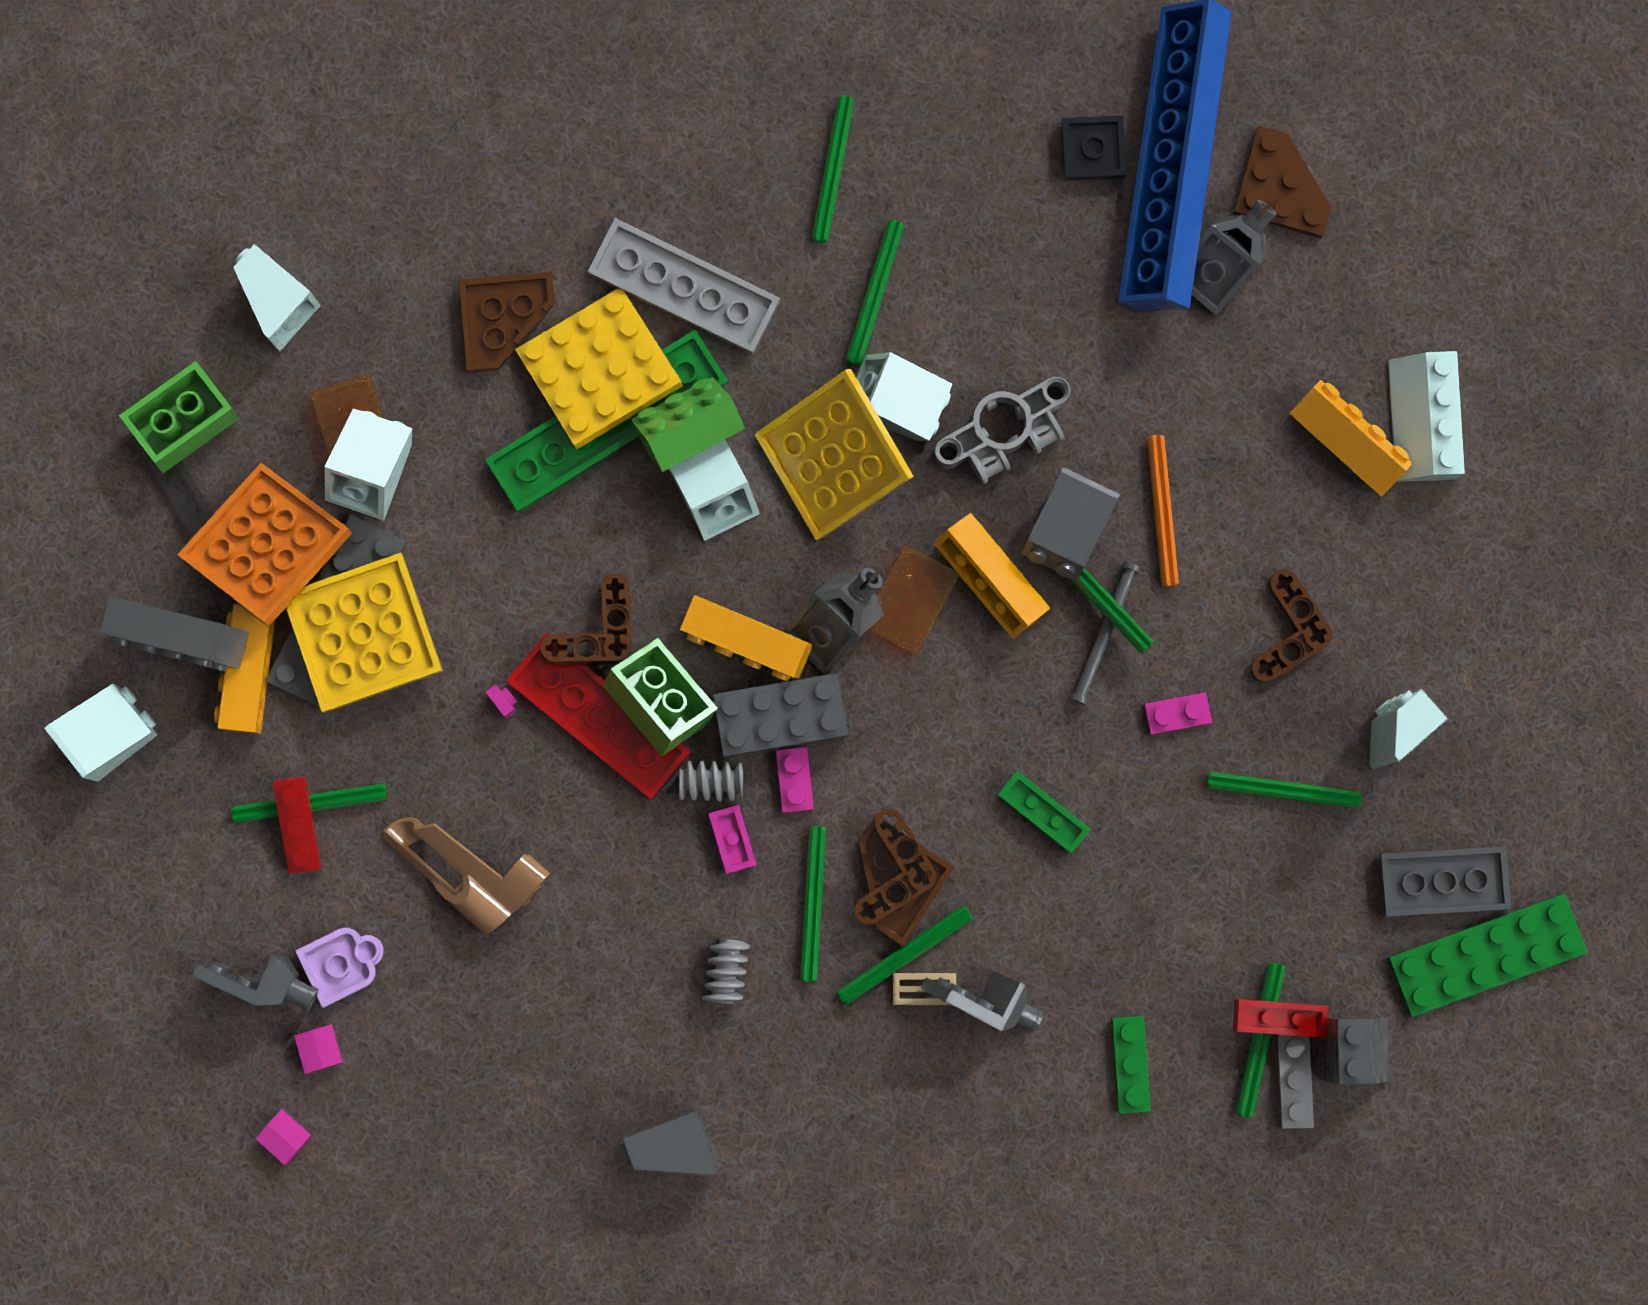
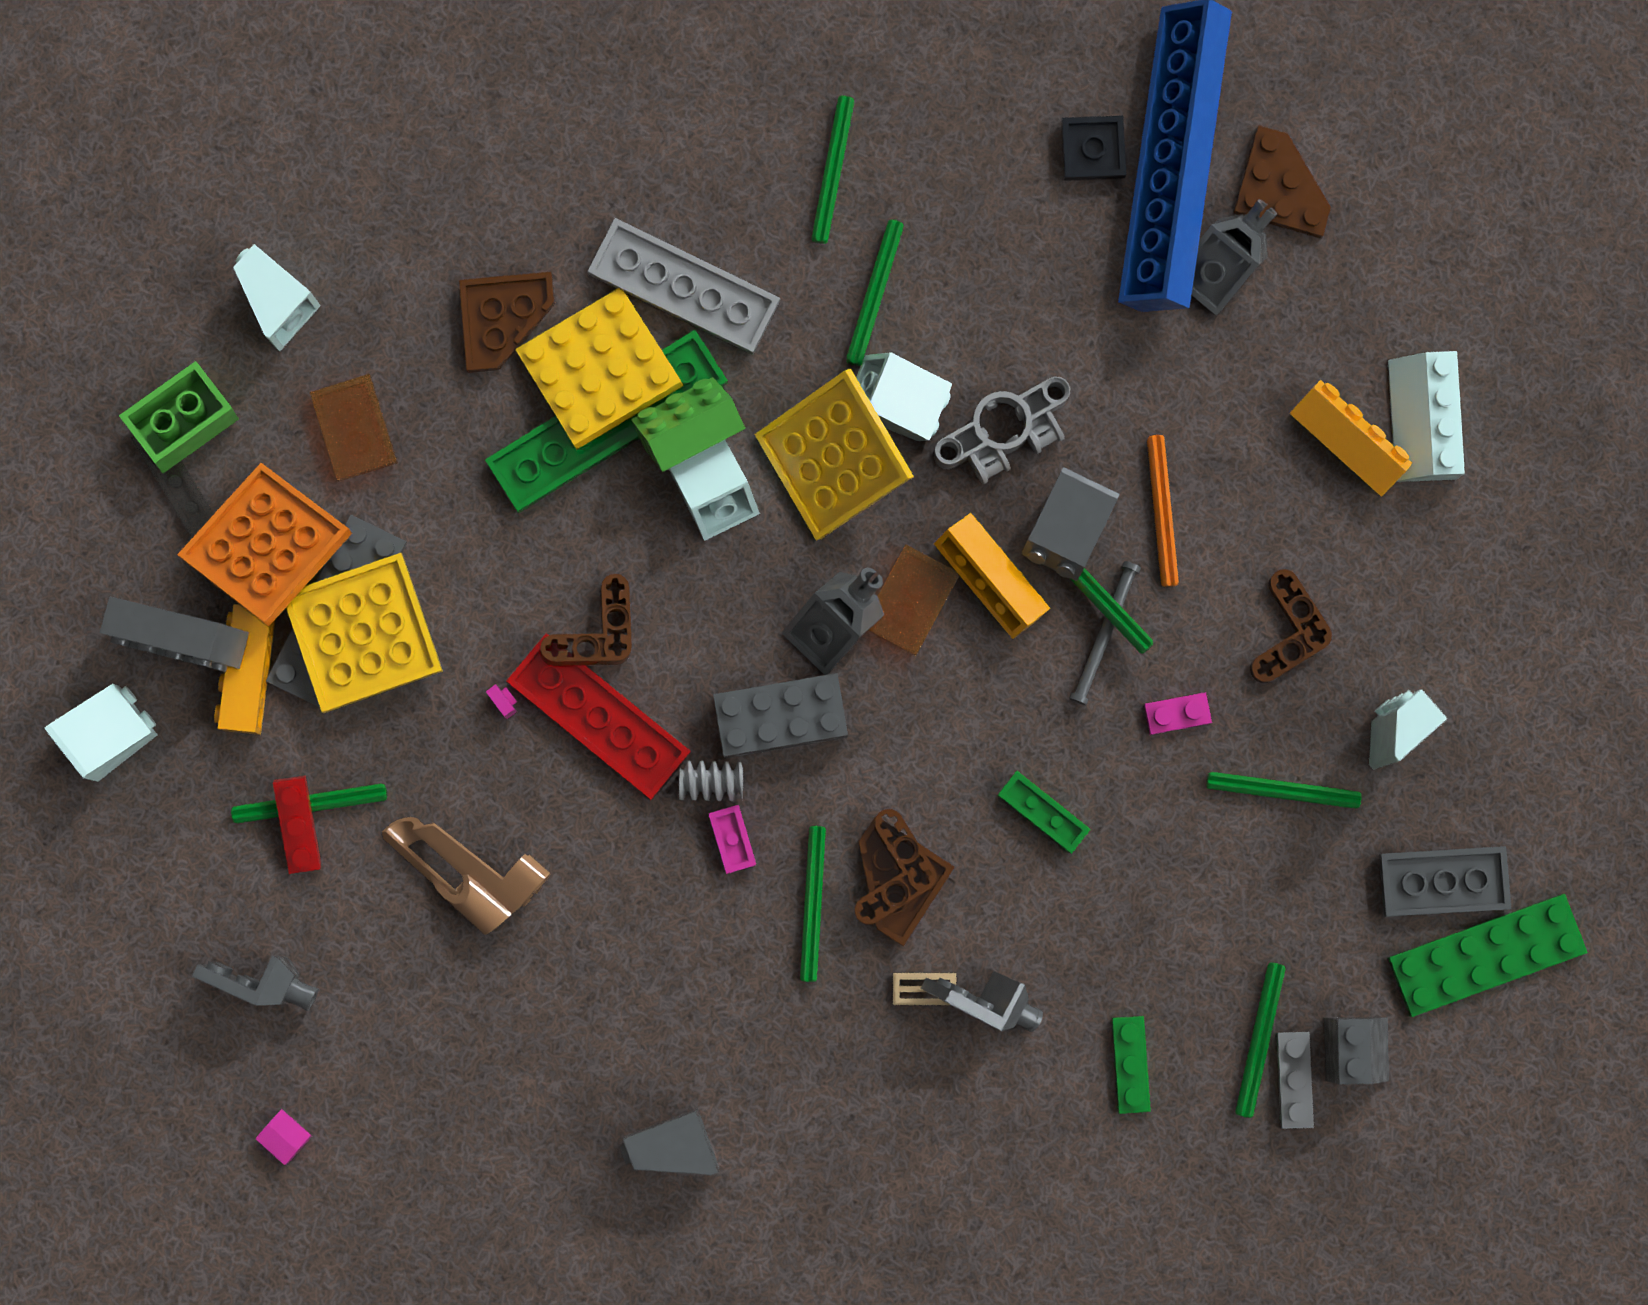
(318, 1049): dark pink piece -> none
(341, 963): lavender plate -> none
(367, 463): light aqua slope -> none
(659, 696): bright green brick -> none
(726, 971): light grey piece -> none
(745, 637): light orange brick -> none
(794, 780): dark pink plate -> none
(904, 955): green axle -> none
(1280, 1018): red plate -> none

